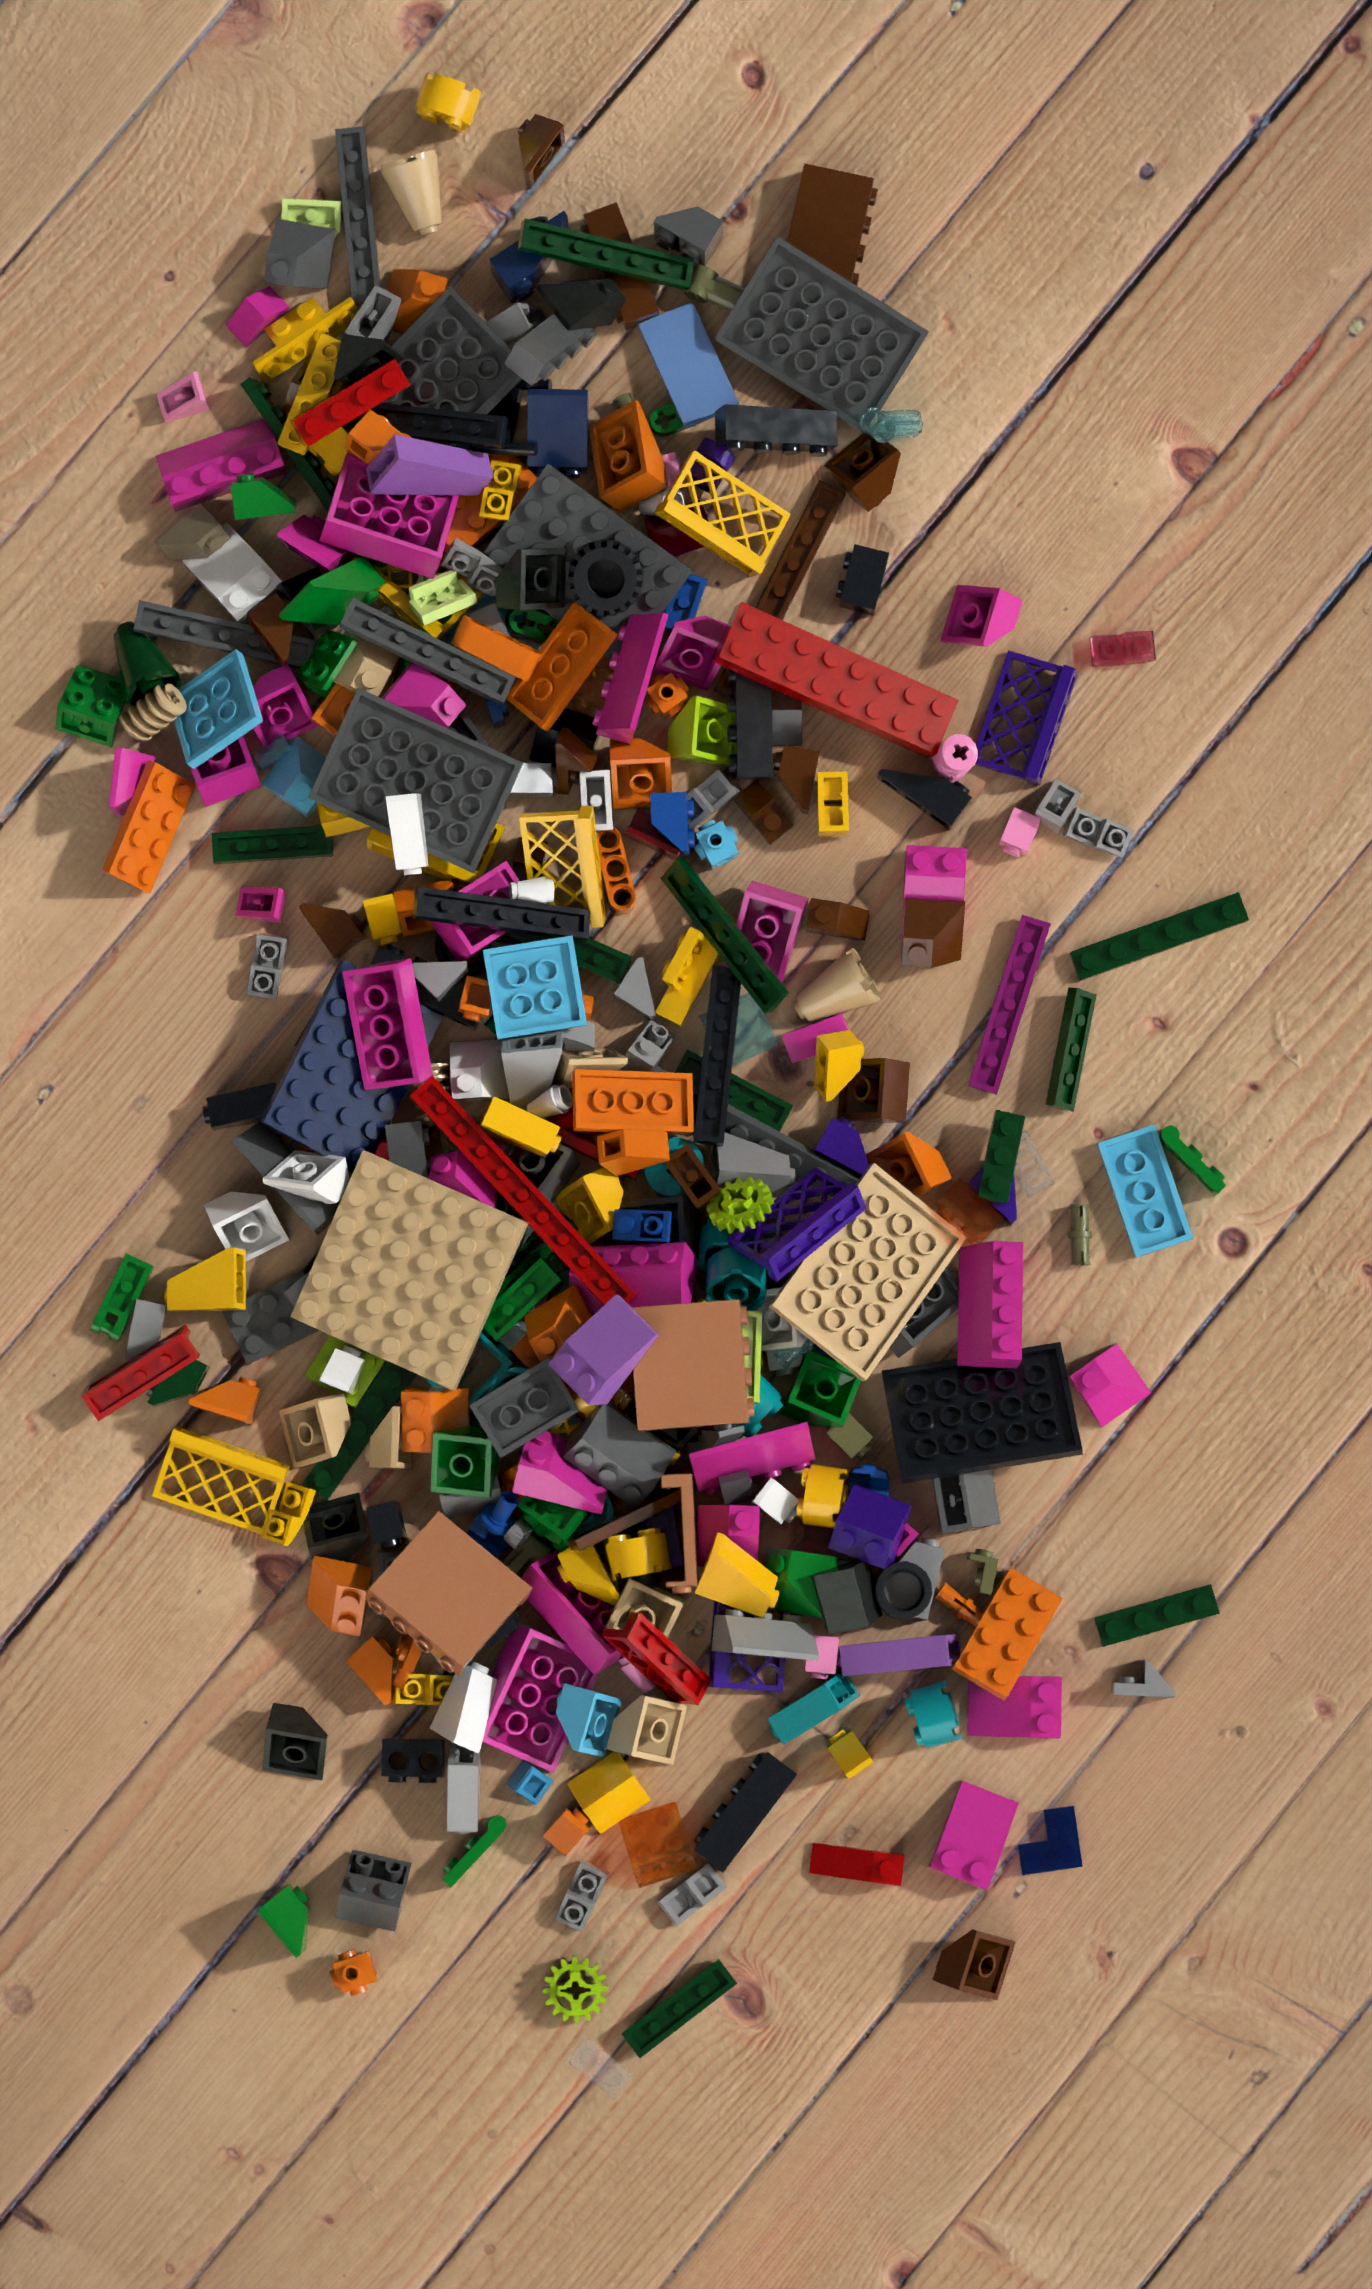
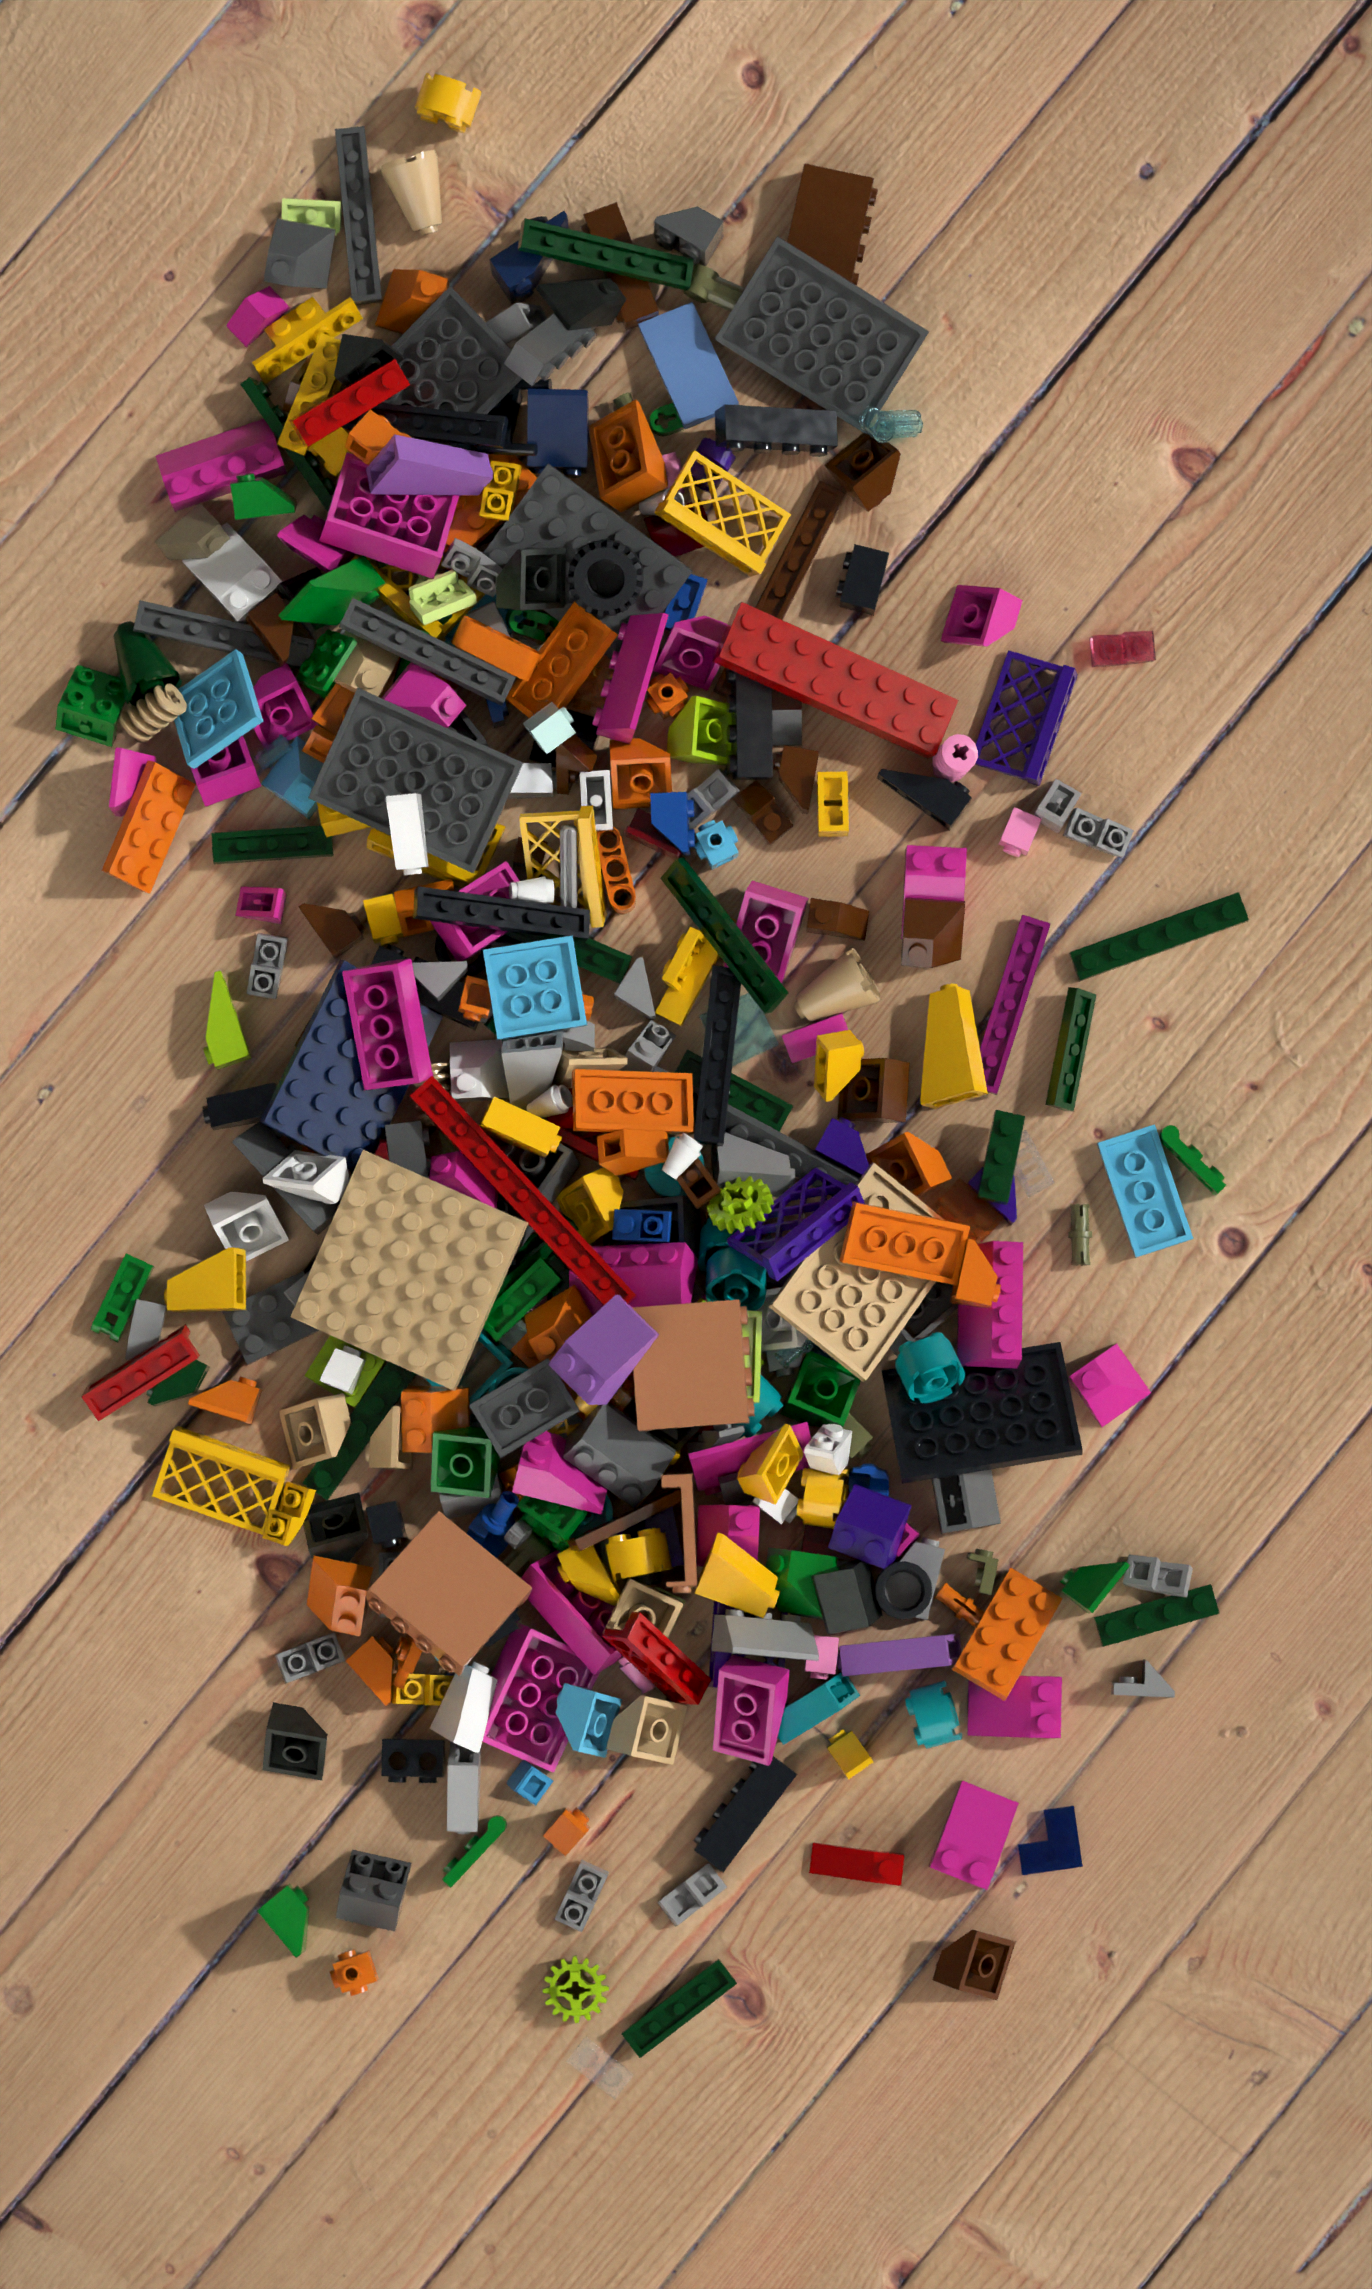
(183, 398): bright pink slope -> none
(224, 1032): none -> lime slope
(310, 1657): none -> light grey slope
(319, 743): none -> orange bracket
(376, 315): light grey slope -> none
(539, 144): reddish brown slope -> none
(550, 727): none -> light aqua brick
(568, 866): none -> light grey axle
(608, 1791): yellow slope -> none
(657, 1844): clear orange bracket -> none
(682, 1155): none -> white cone
(749, 1708): none -> dark pink slope
(771, 1465): none -> yellow slope
(829, 1449): none -> white slope
(904, 1243): none -> orange plate
(929, 1368): none -> teal brick
(952, 1050): none -> yellow slope
(976, 1280): none -> orange slope
(1092, 1583): none -> green slope
(1158, 1576): none -> light grey slope

